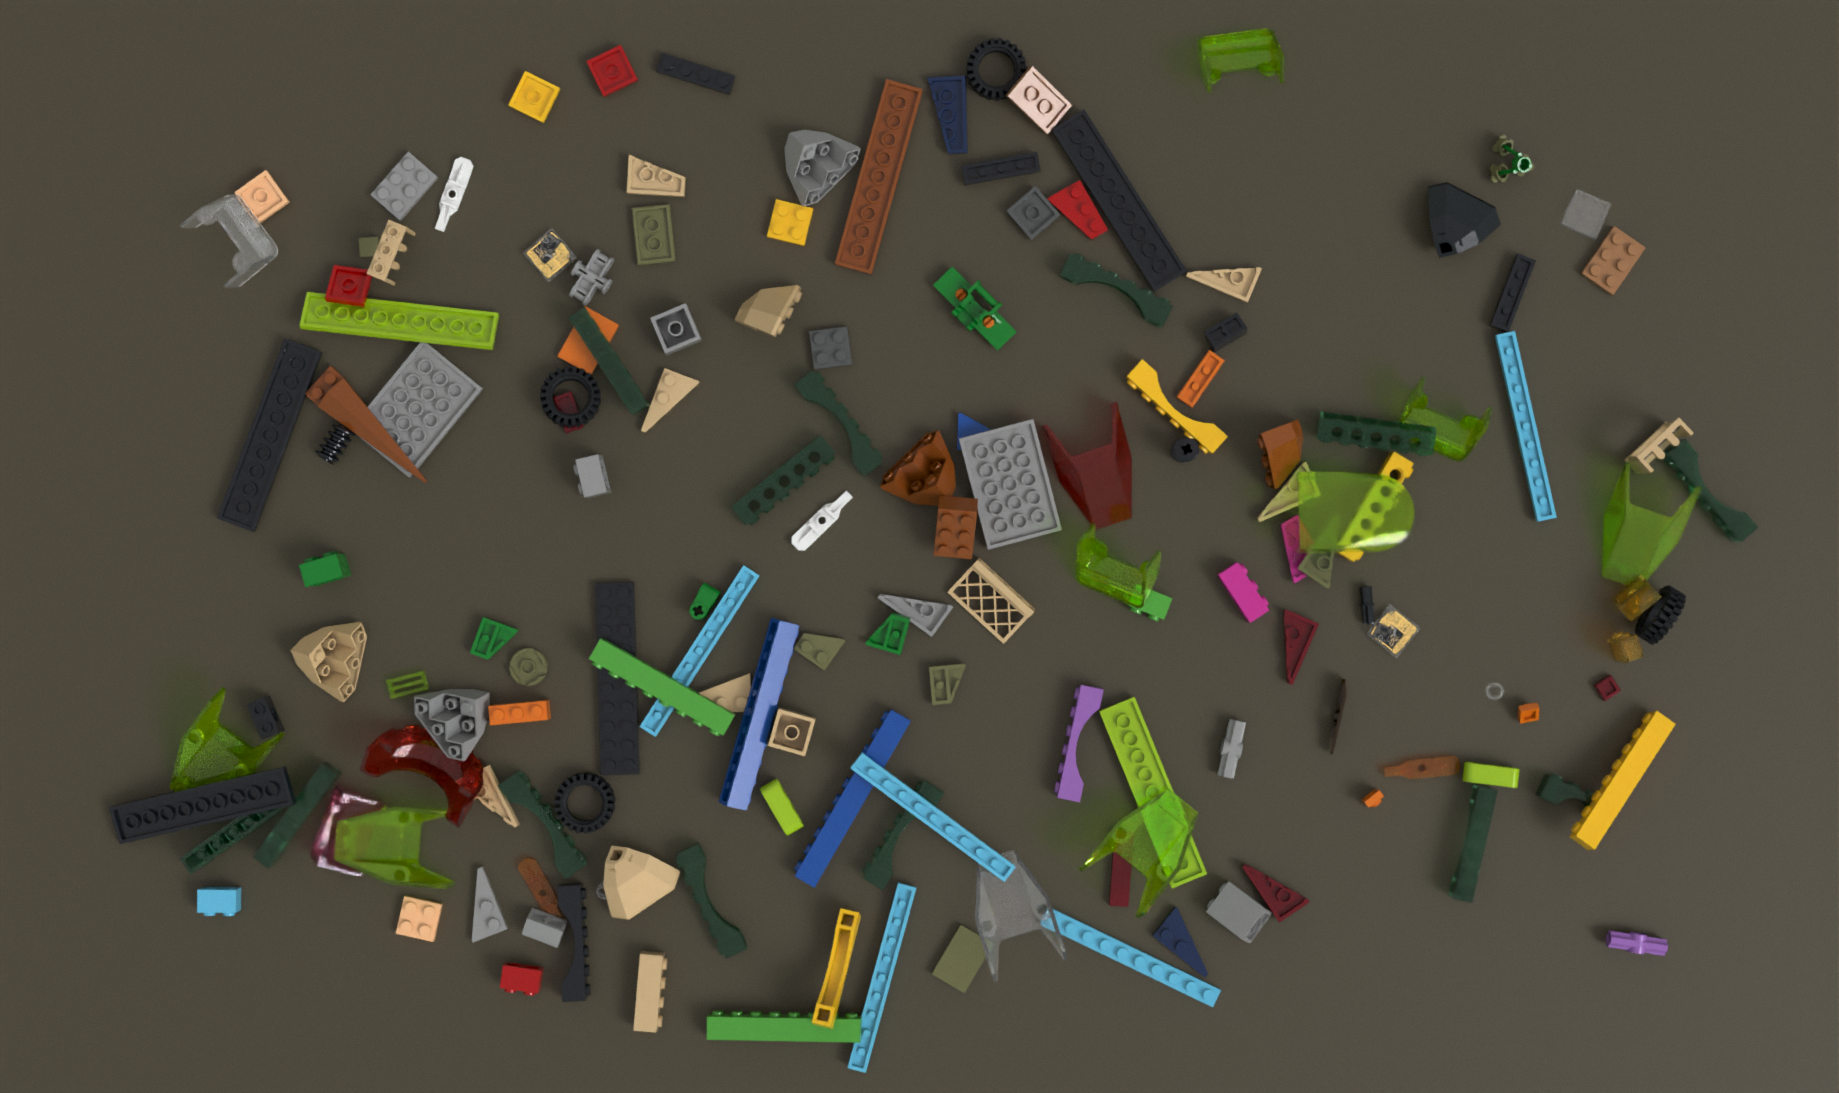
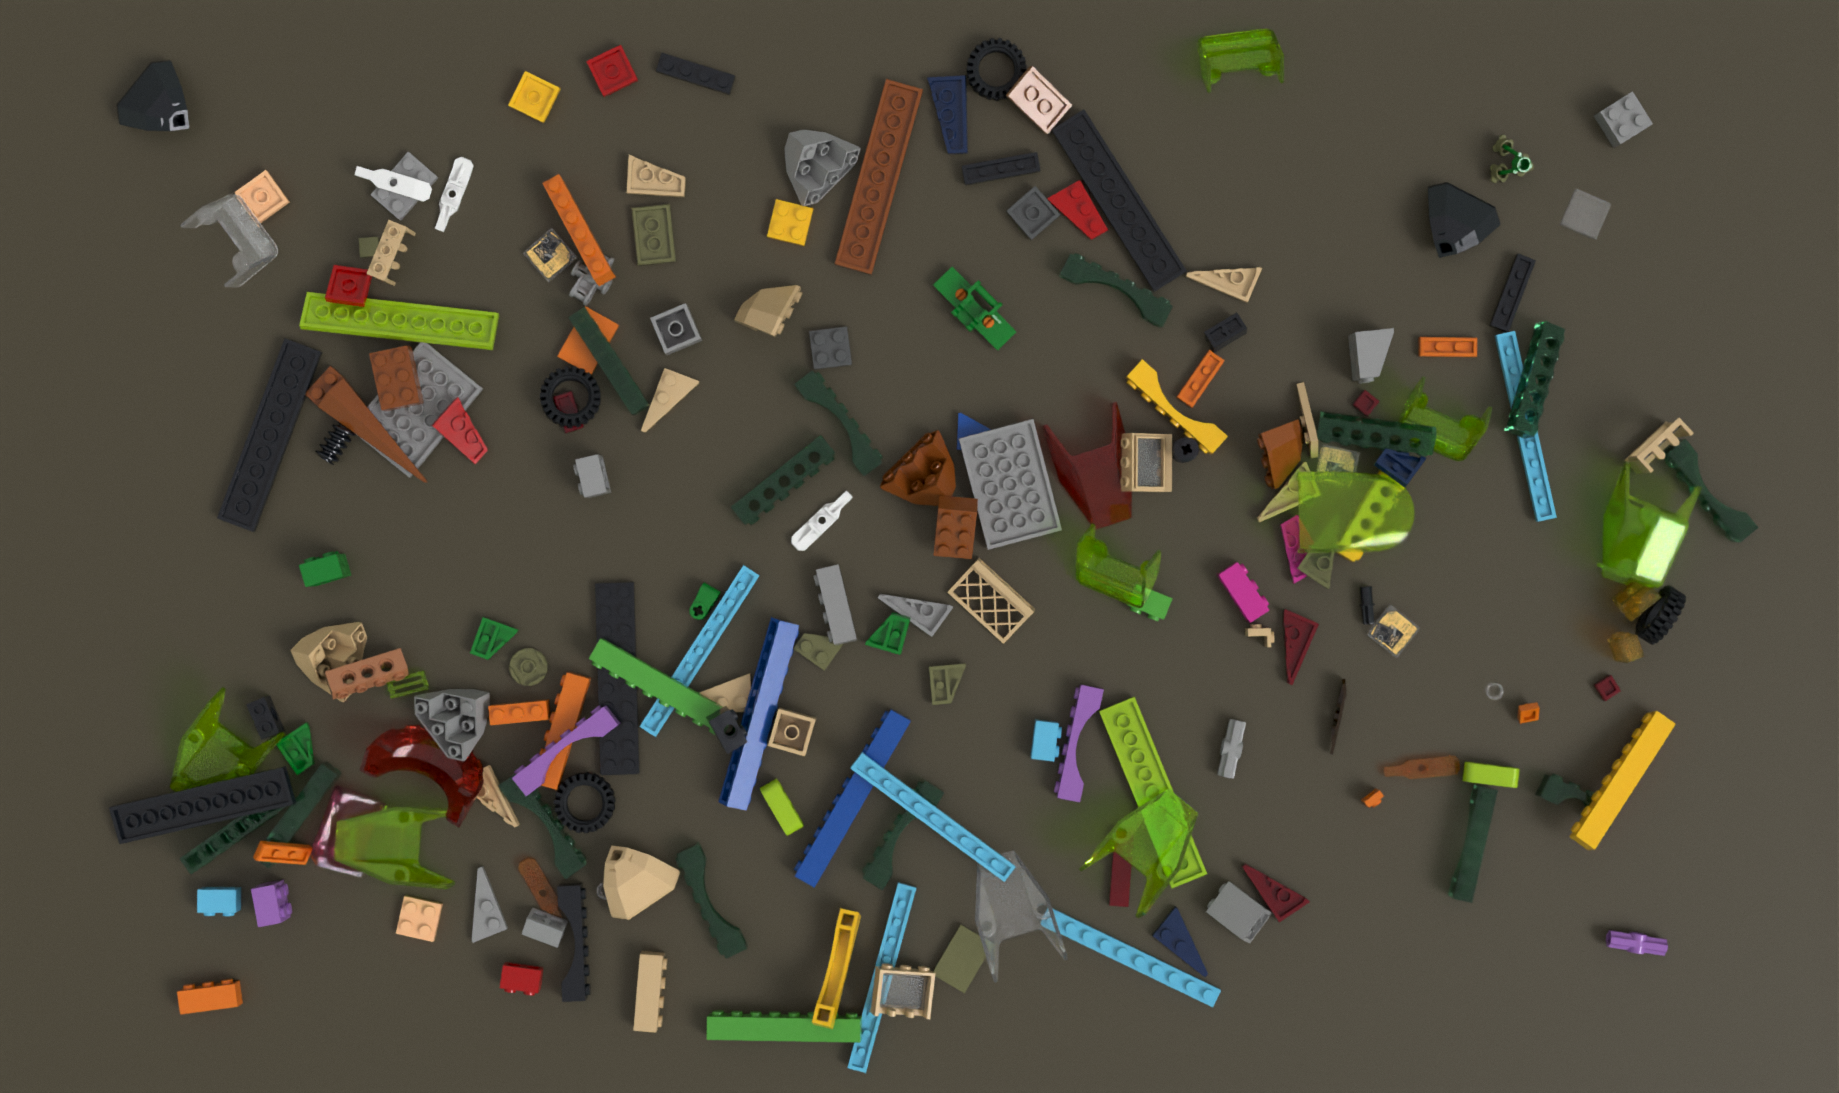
(155, 100): none -> black brick
(209, 996): none -> orange brick
(271, 903): none -> medium lavender brick
(282, 852): none -> orange tile
(298, 748): none -> green wing
(373, 665): none -> nougat brick
(396, 378): none -> dark orange brick
(405, 185): none -> white piece
(458, 429): none -> red wing
(534, 774): none -> medium lavender arch
(565, 717): none -> orange brick
(579, 230): none -> orange brick
(733, 739): none -> black brick
(836, 605): none -> light grey brick
(902, 991): none -> window
(1045, 740): none -> medium azure brick
(1146, 462): none -> tan window
(1257, 630): none -> tan bracket
(1306, 421): none -> tan wing
(1337, 459): none -> clear tile
(1365, 403): none -> dark red tile
(1368, 353): none -> light grey slope
(1399, 465): none -> dark blue wing
(1447, 347): none -> orange tile
(1527, 386): none -> clear green brick
(1612, 260): medium nougat plate -> none
(1623, 119): none -> light grey brick
(1658, 549): none -> clear neon green windscreen

